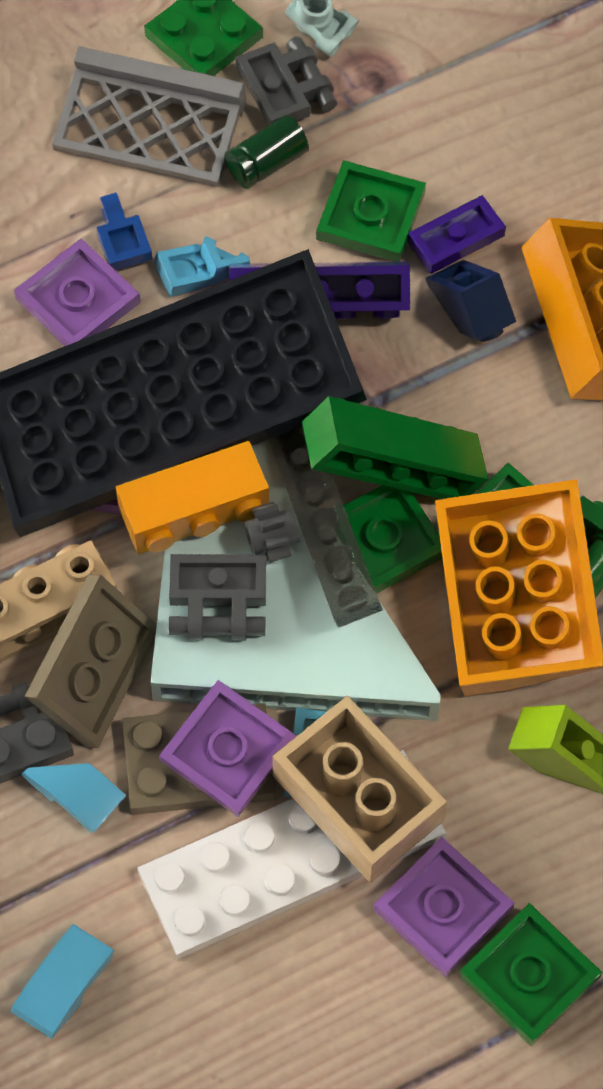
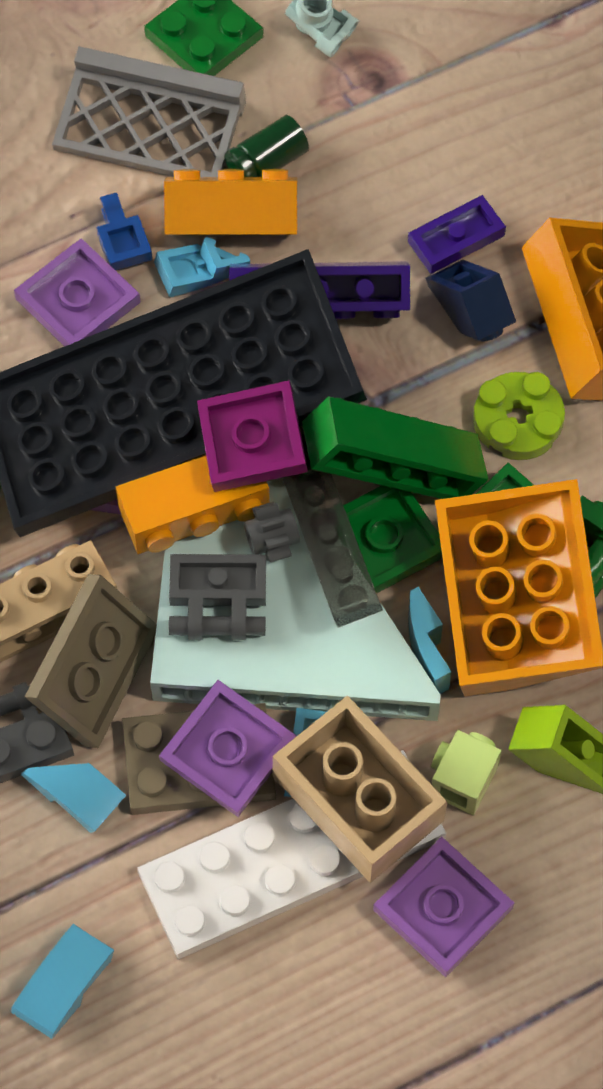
(230, 203): none -> light orange brick
(252, 436): none -> magenta plate
(274, 86): dark grey plate -> none
(371, 211): green plate -> none
(424, 635): none -> medium azure slope
(465, 769): none -> yellowish green brick
(522, 391): none -> lime plate
(530, 974): green plate -> none

